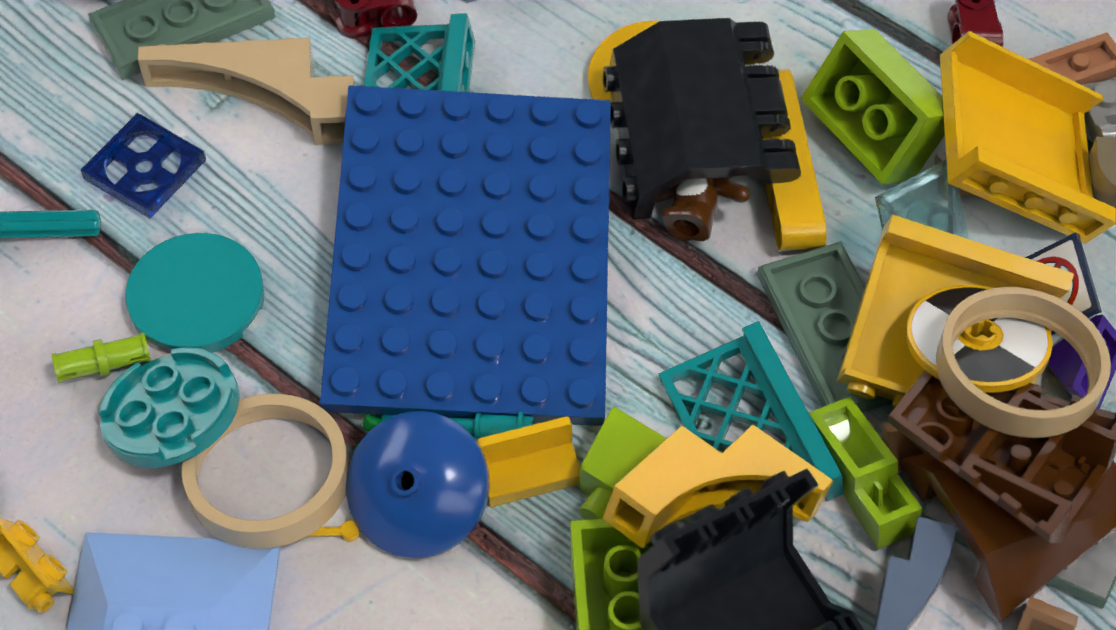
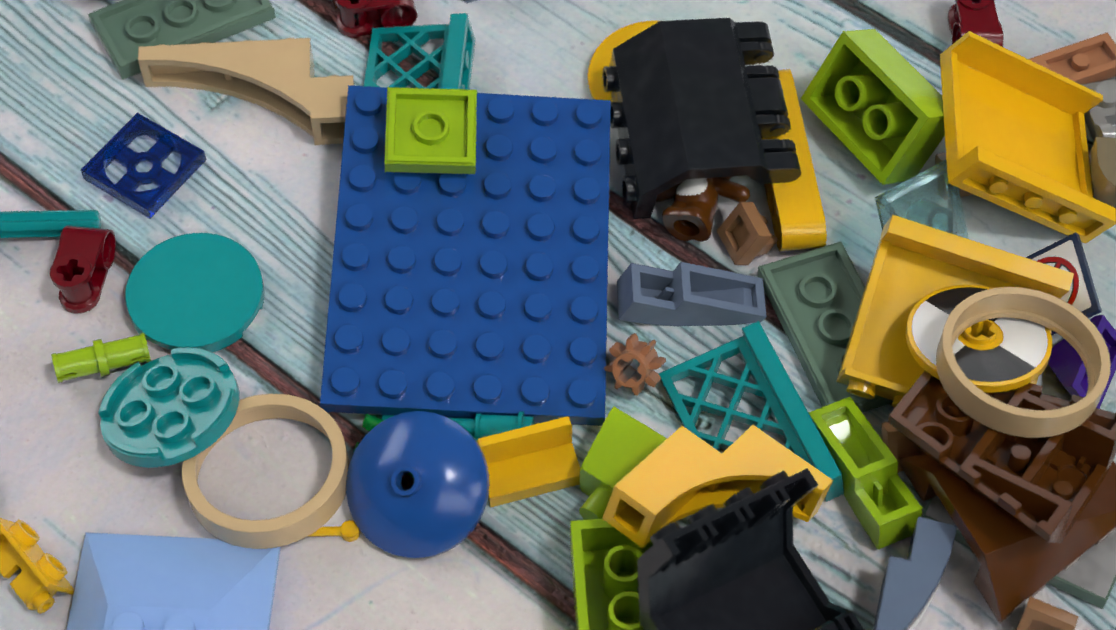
(82, 266): none -> dark red piece
(431, 130): none -> lime plate
(628, 376): none -> nougat gear
(689, 296): none -> sand blue slope
(746, 234): none -> medium nougat tile

